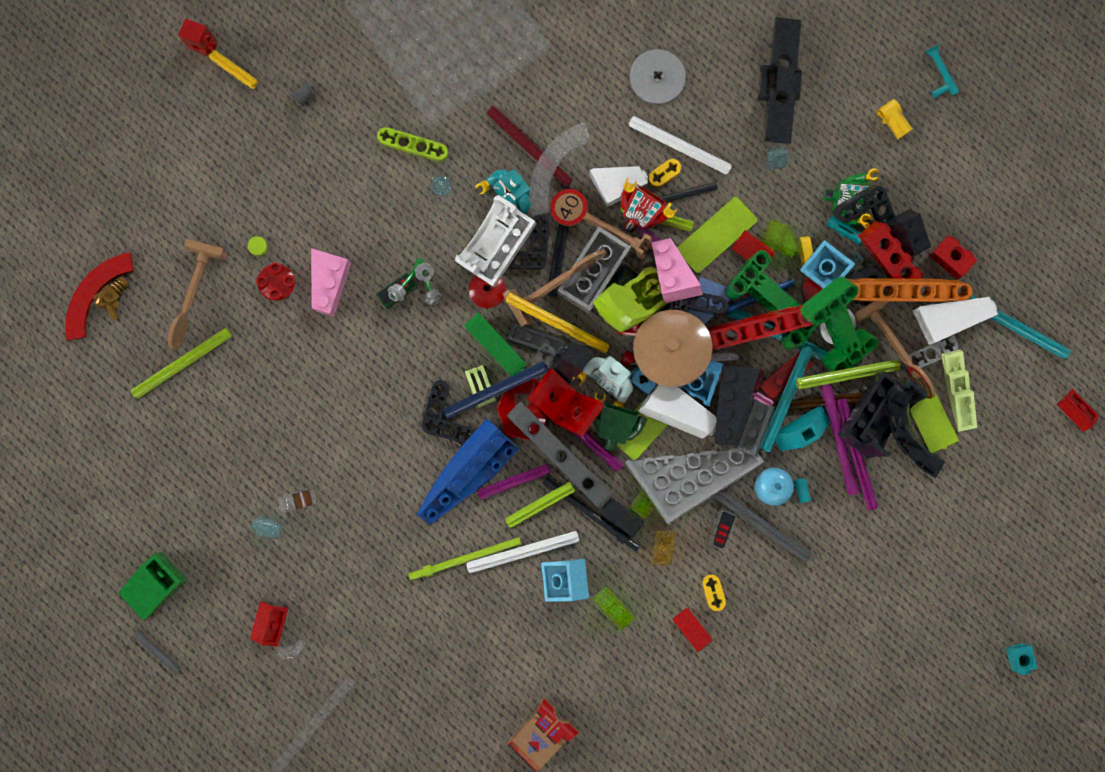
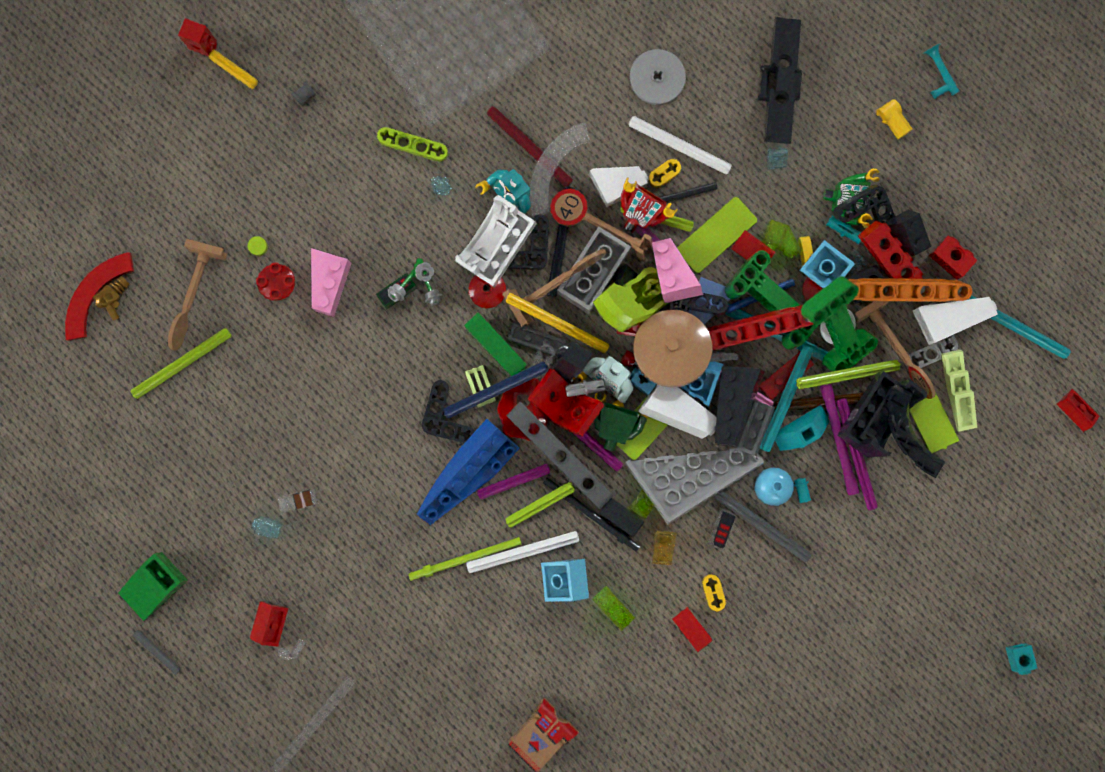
(585, 388): none -> light grey axle

